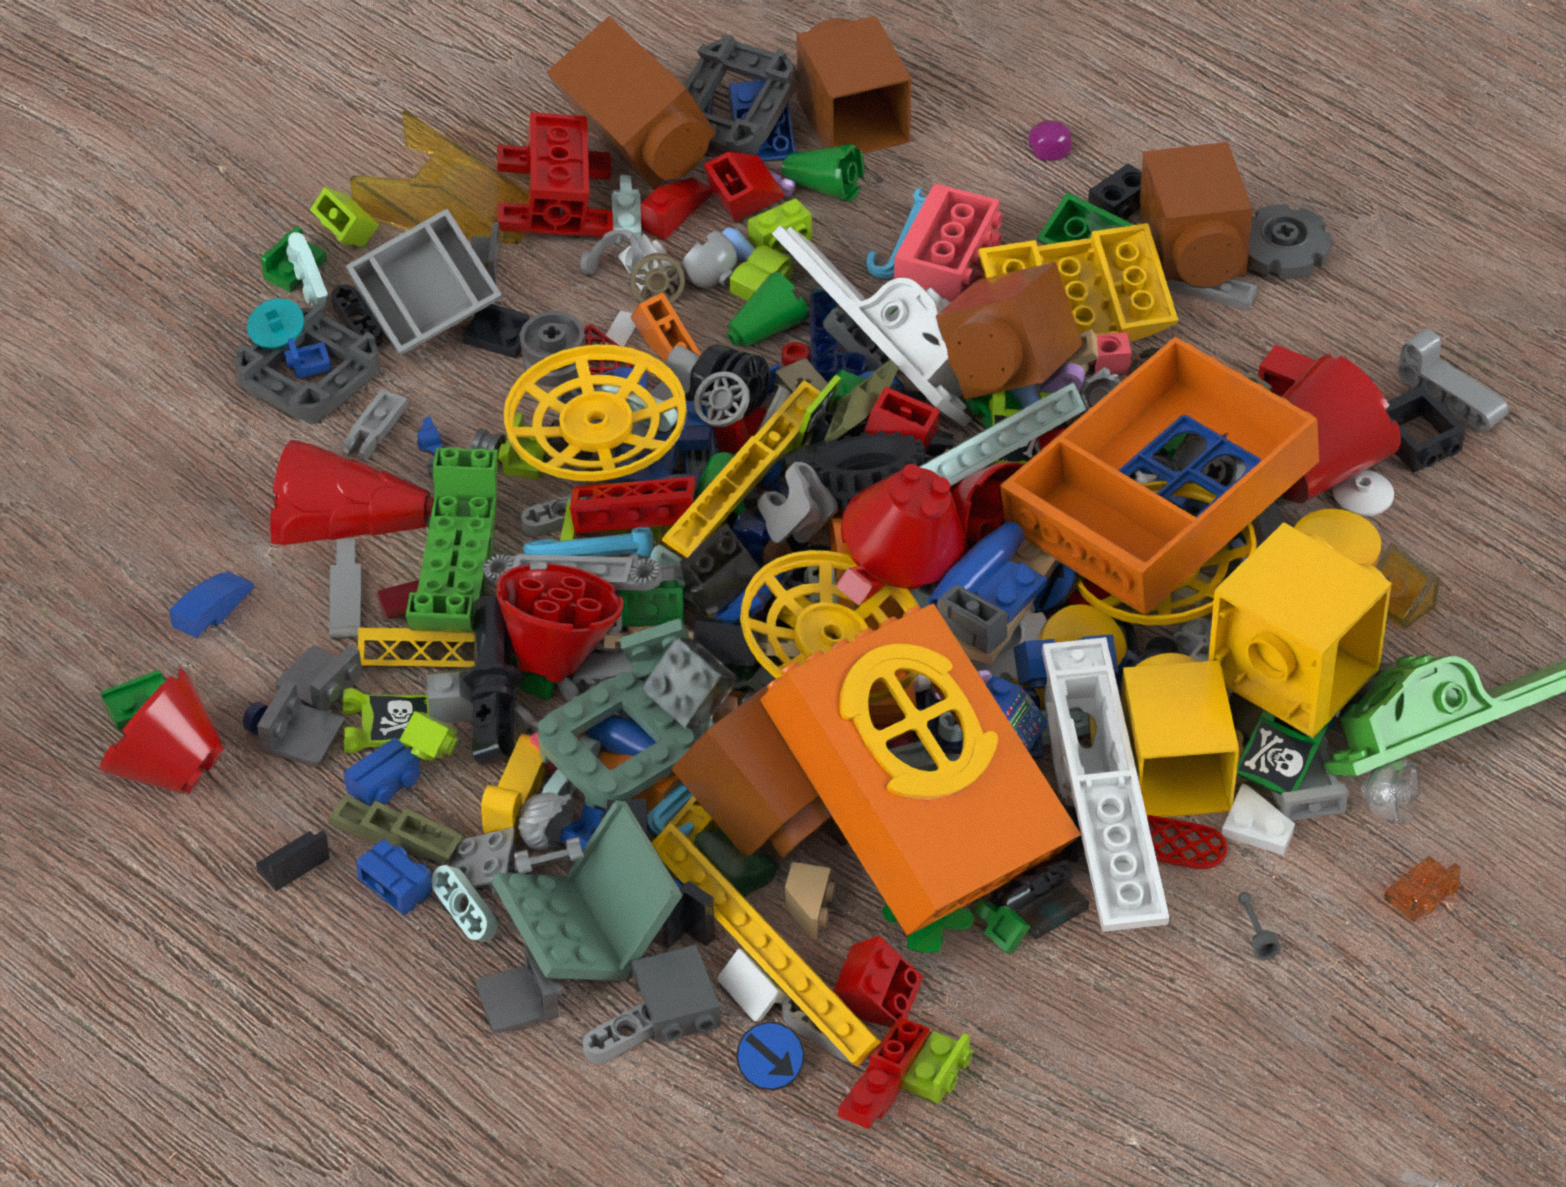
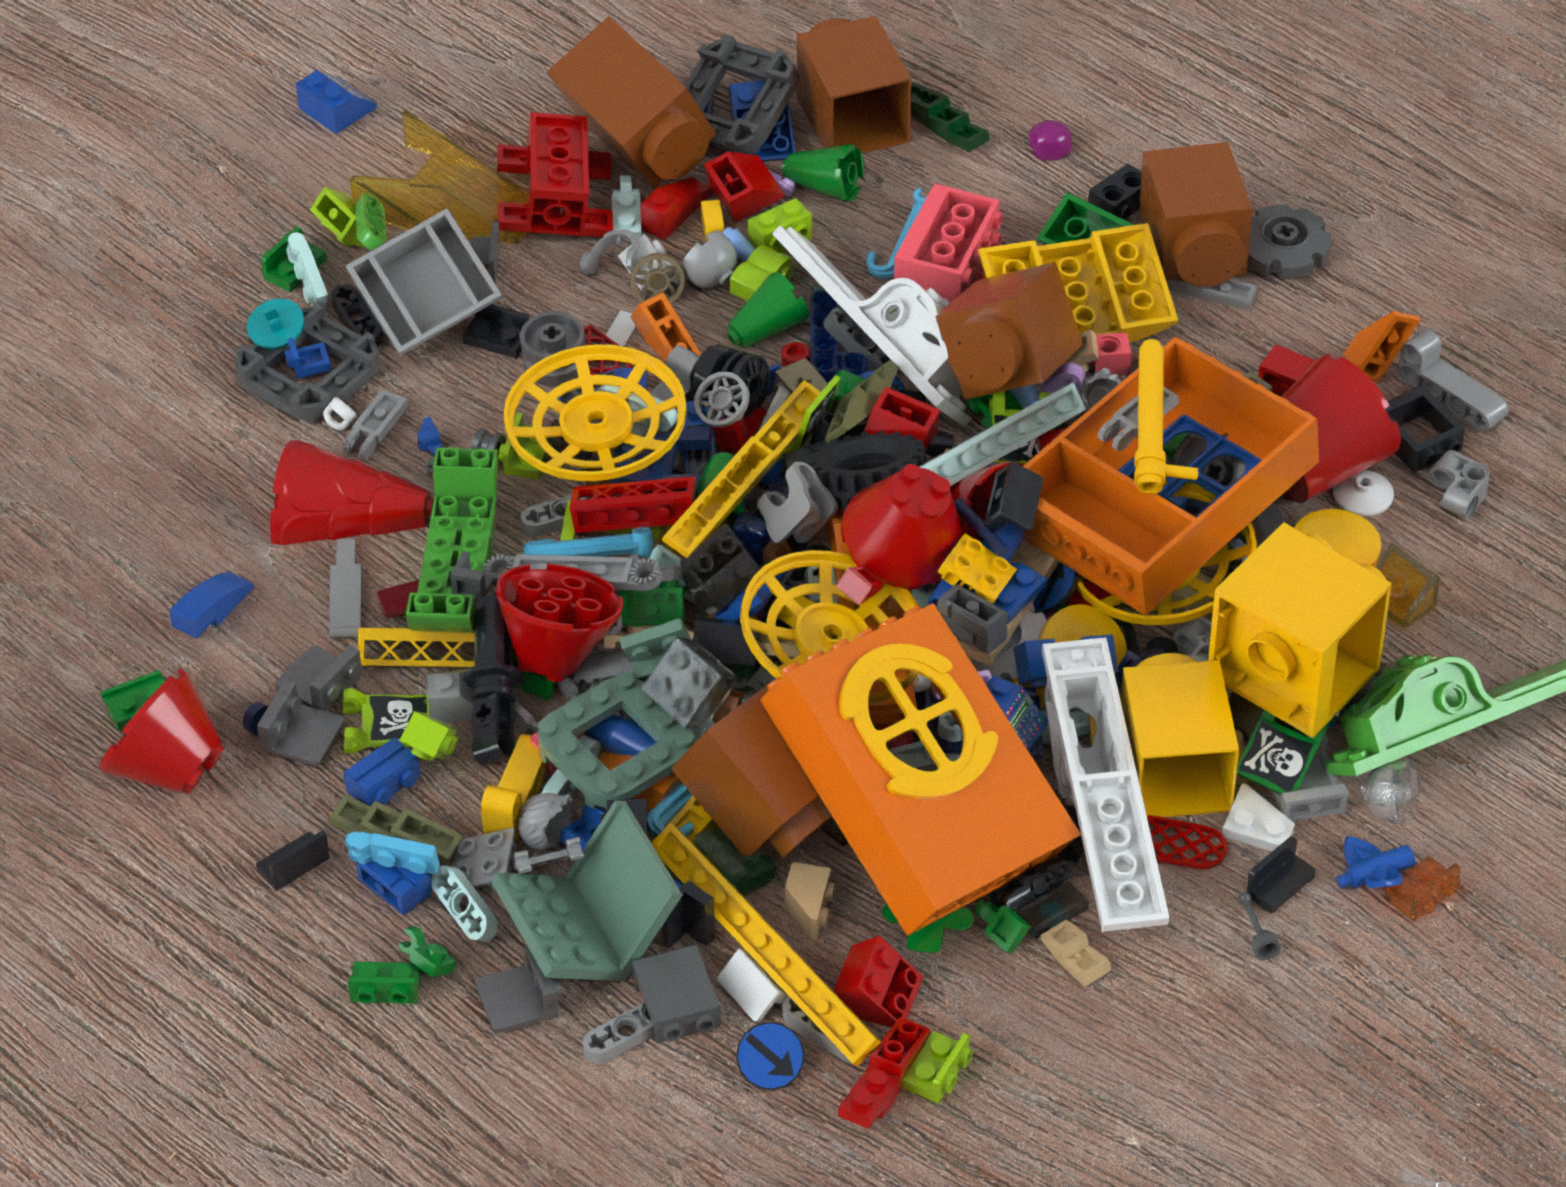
(332, 101): none -> blue slope
(343, 410): none -> white tile
(370, 221): none -> bright green beam
(384, 982): none -> green bracket
(392, 852): none -> medium azure hinge
(430, 958): none -> green plate
(469, 581): none -> dark grey panel
(711, 217): none -> yellow piece
(940, 117): none -> dark green slope
(977, 525): none -> dark blue piece
(977, 568): none -> yellow hinge
(1014, 497): none -> black panel
(1074, 953): none -> tan slope
(1127, 419): none -> light grey hinge
(1150, 458): none -> yellow cylinder
(1278, 876): none -> black panel
(1372, 866): none -> blue plant
(1380, 342): none -> orange slope
(1463, 480): none -> light grey piece

